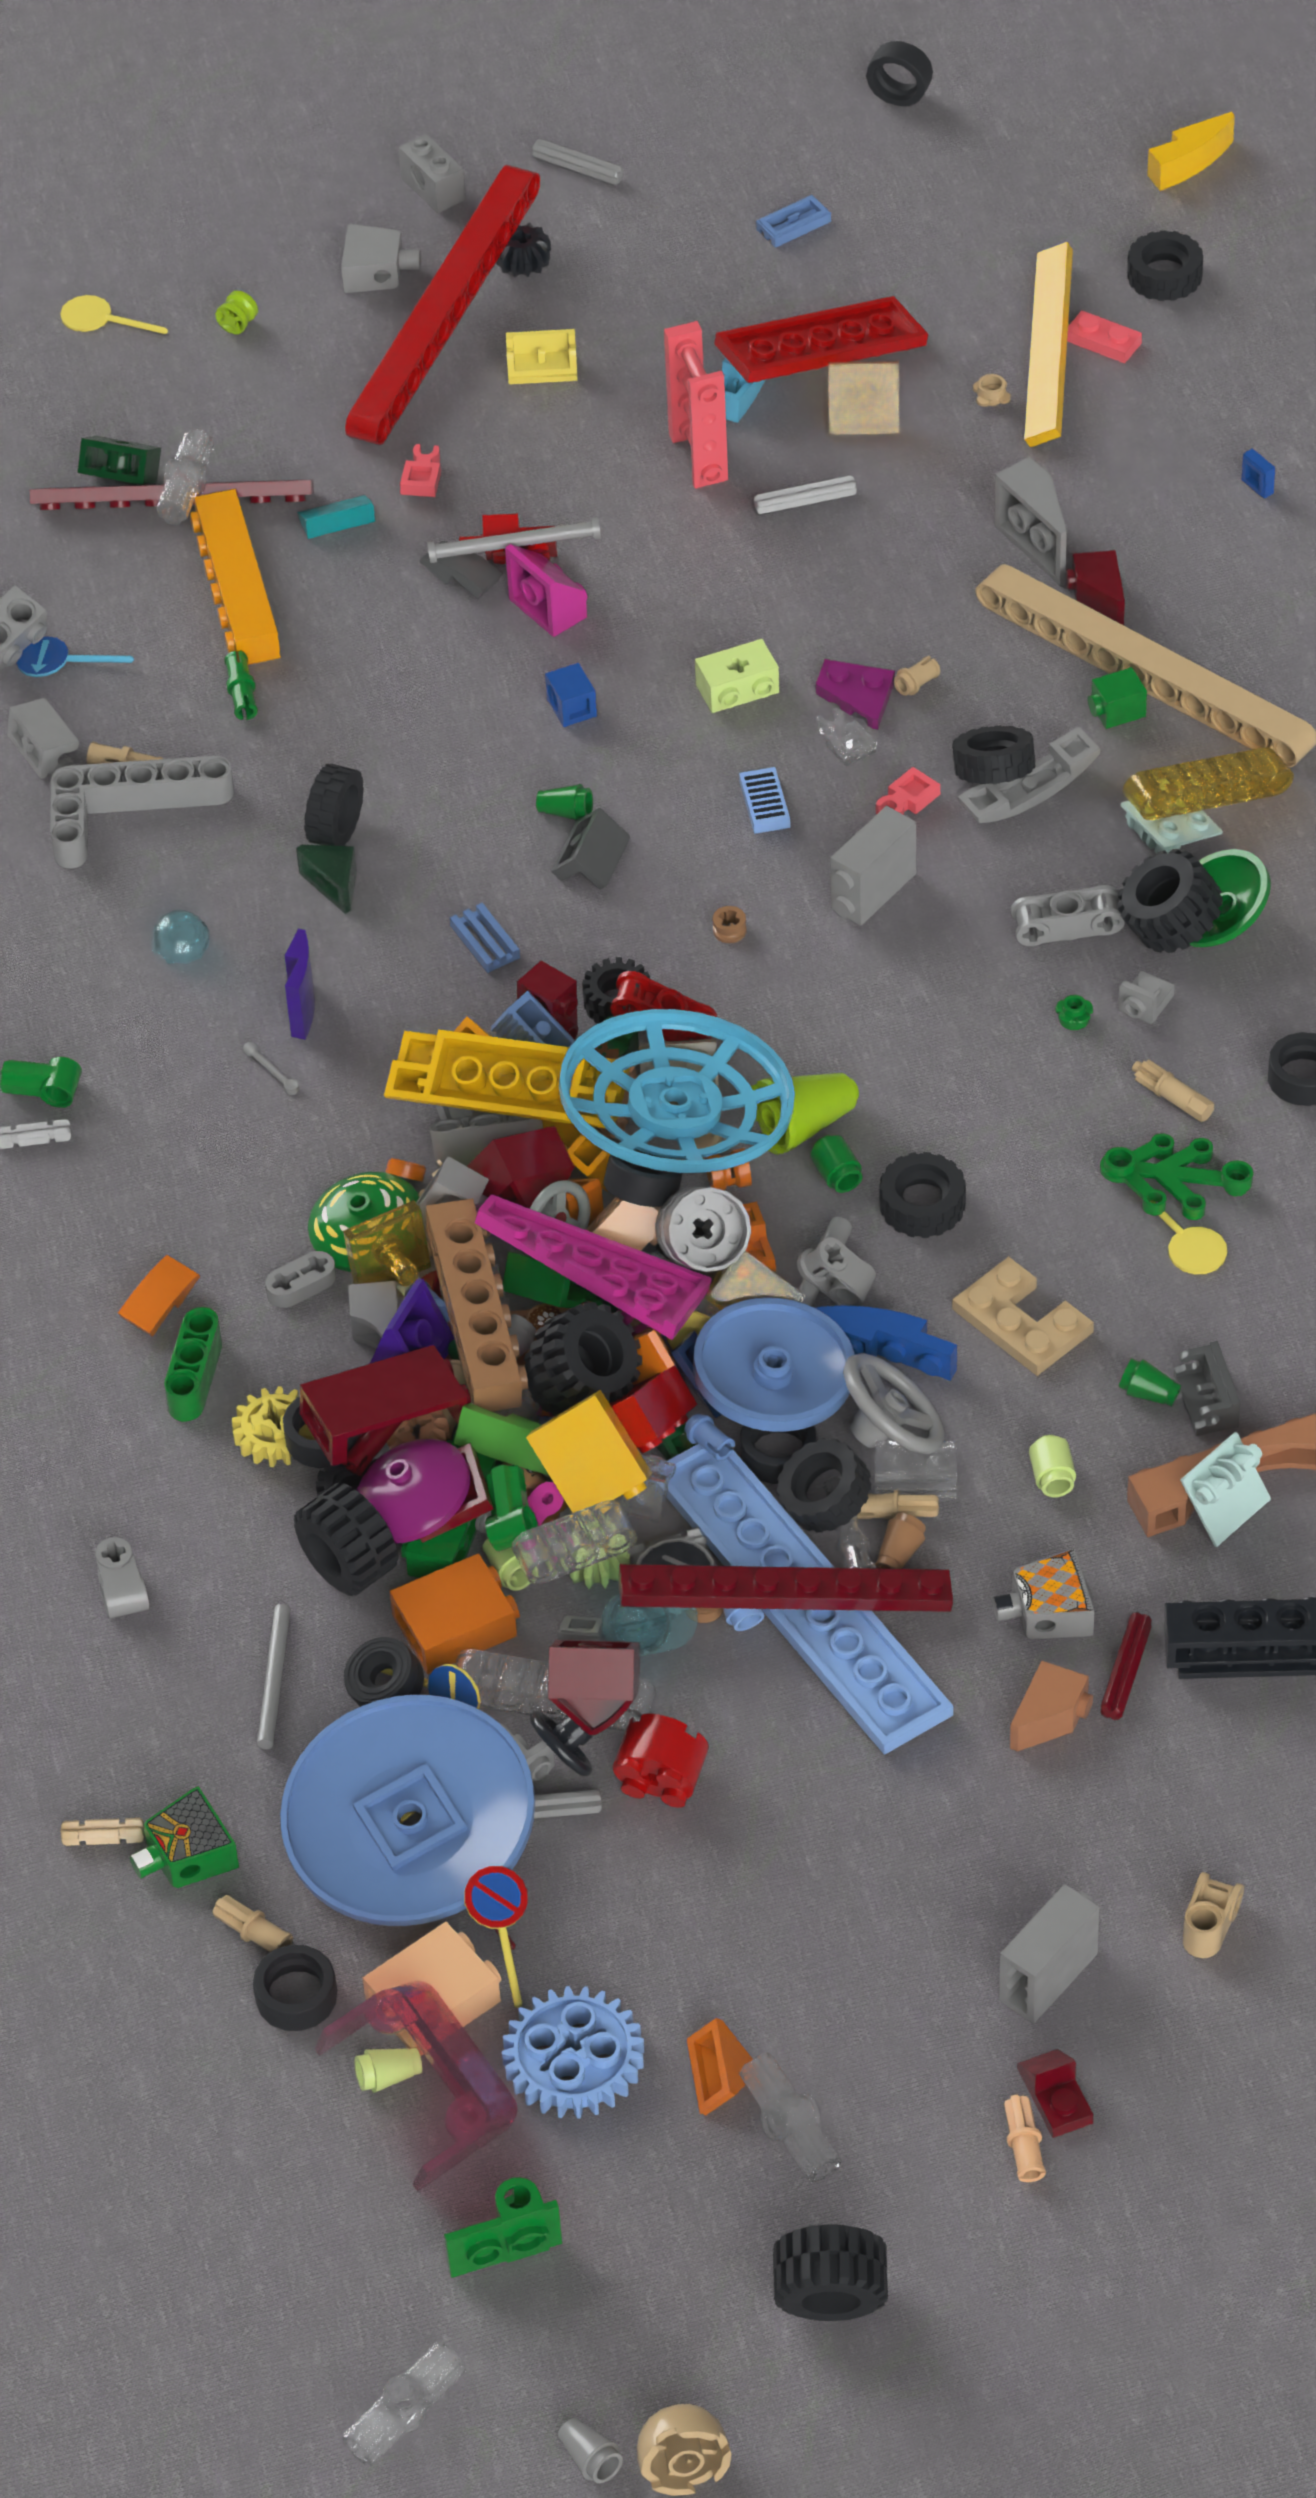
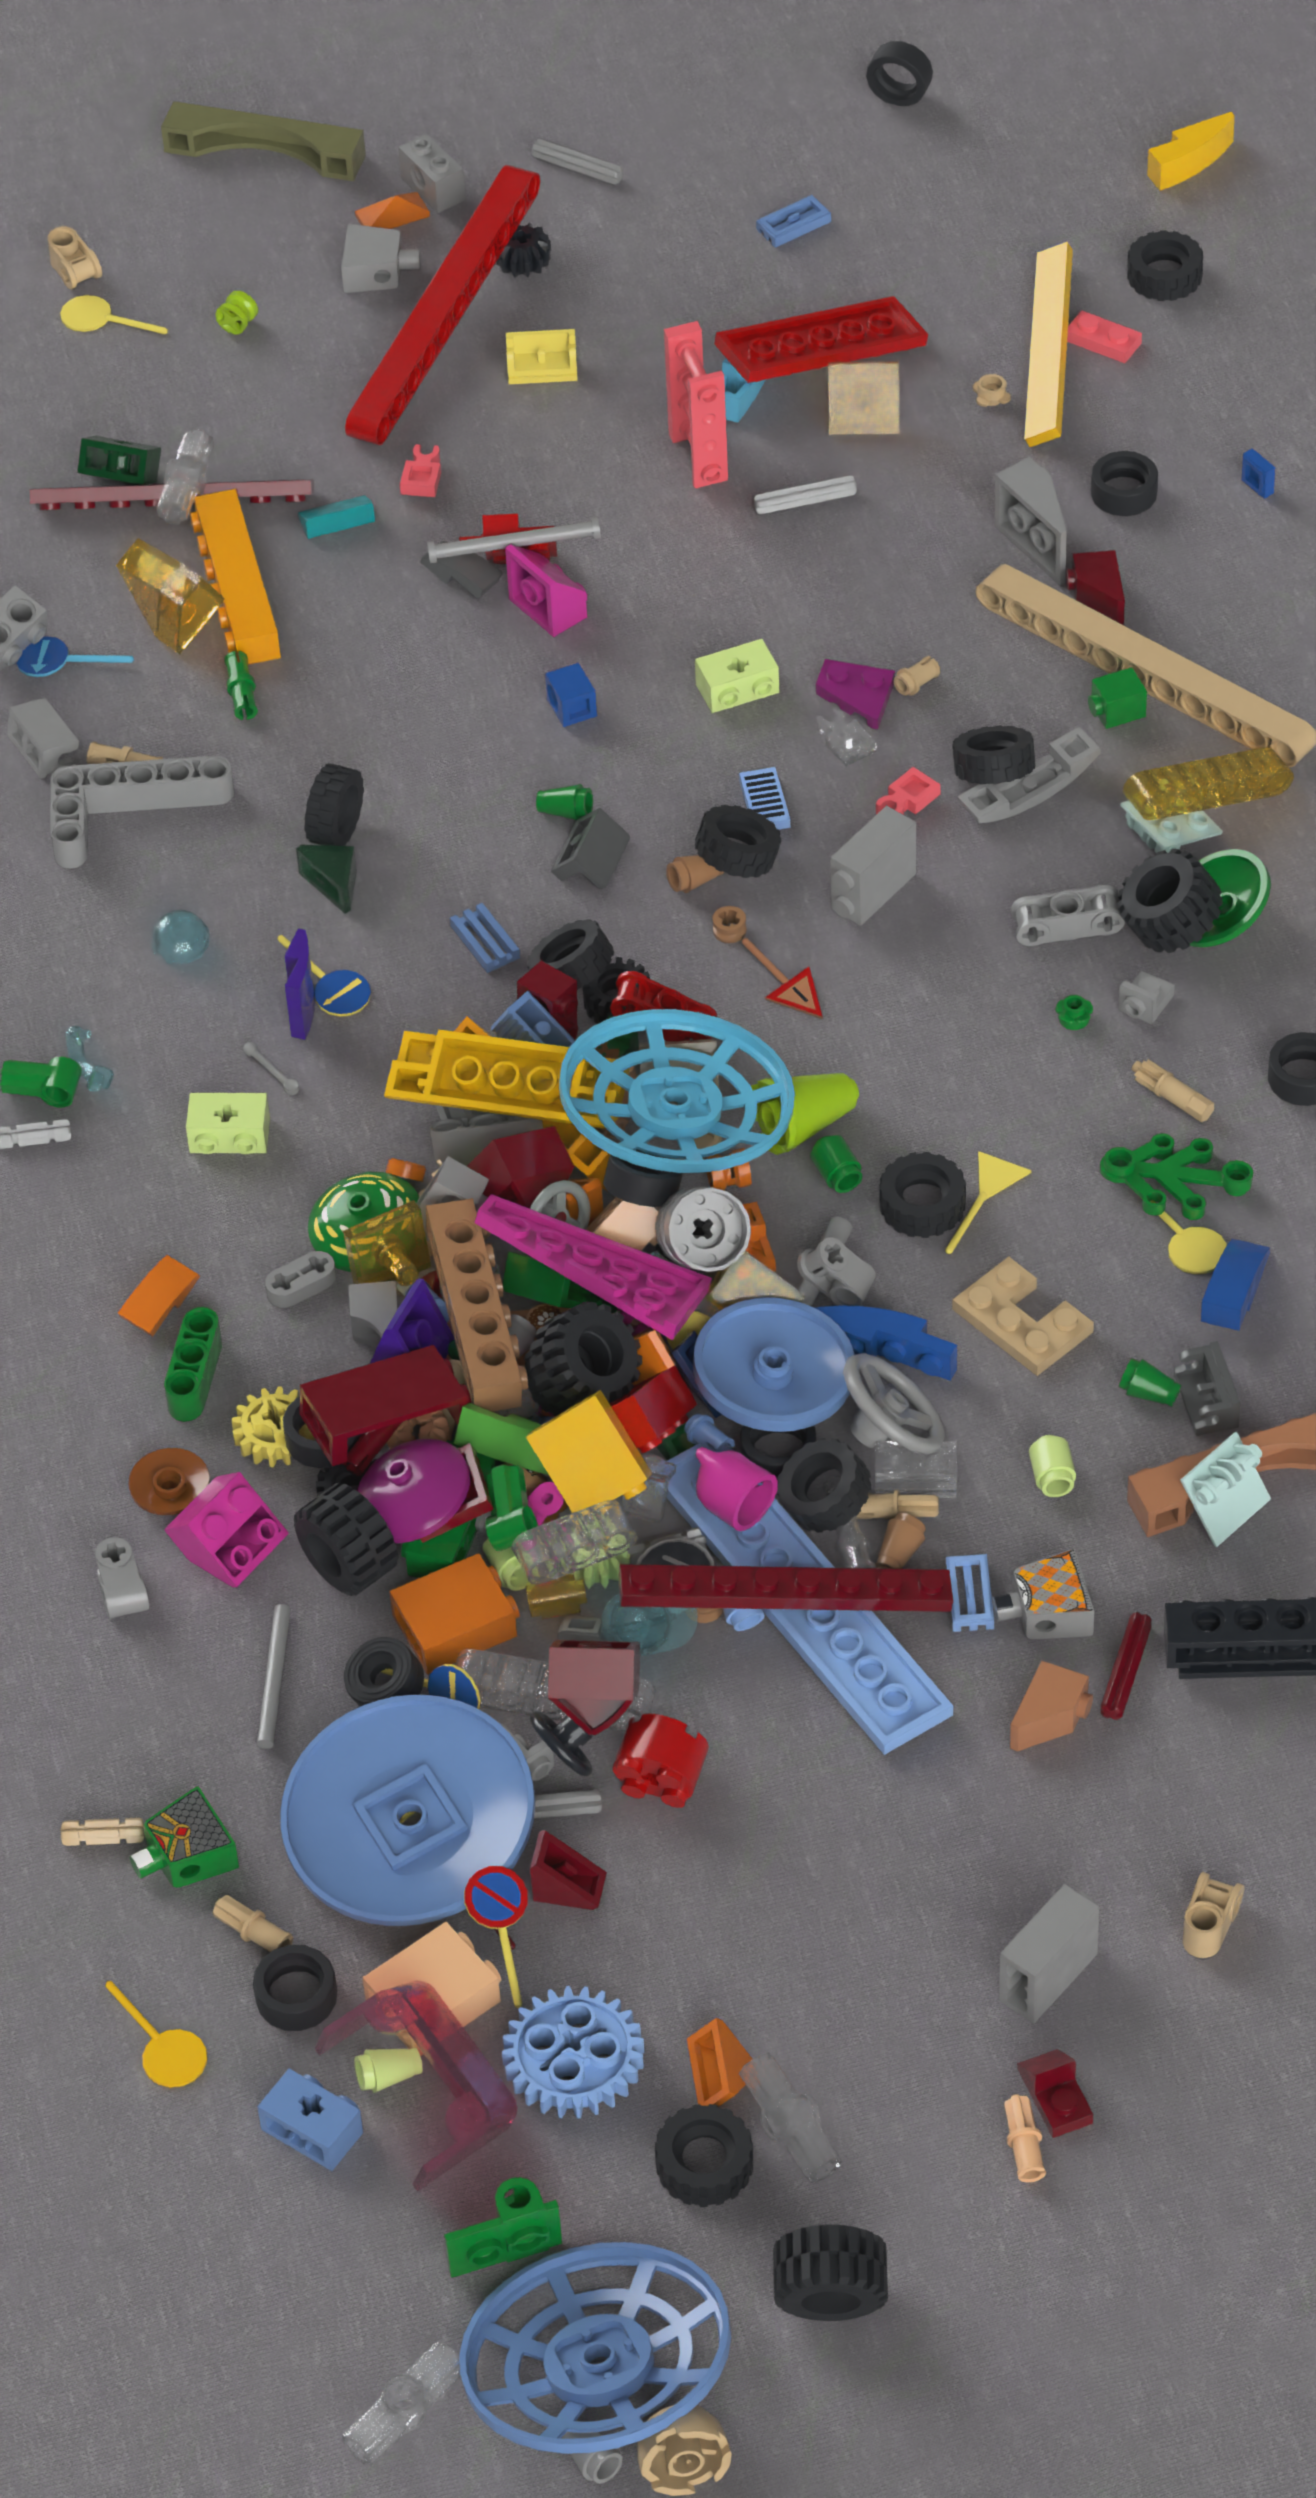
(72, 257): none -> tan piece
(96, 1076): none -> clear light blue piece
(167, 1470): none -> dark orange dish
(168, 594): none -> clear yellow wedge
(169, 2057): none -> yellow piece
(204, 129): none -> olive arch
(227, 1529): none -> dark pink slope
(228, 1123): none -> yellowish green brick
(311, 2118): none -> medium blue brick
(339, 991): none -> blue piece
(393, 211): none -> orange slope
(556, 1597): none -> clear yellow brick
(564, 1875): none -> dark red slope
(576, 950): none -> black tyre
(585, 2338): none -> medium blue dish
(689, 873): none -> medium nougat cone
(711, 2187): none -> black tyre
(730, 1487): none -> dark pink piece
(733, 857): none -> black tyre
(795, 993): none -> piece
(971, 1619): none -> light blue tile
(993, 1177): none -> light yellow piece
(1119, 501): none -> black tyre
(1234, 1284): none -> blue slope

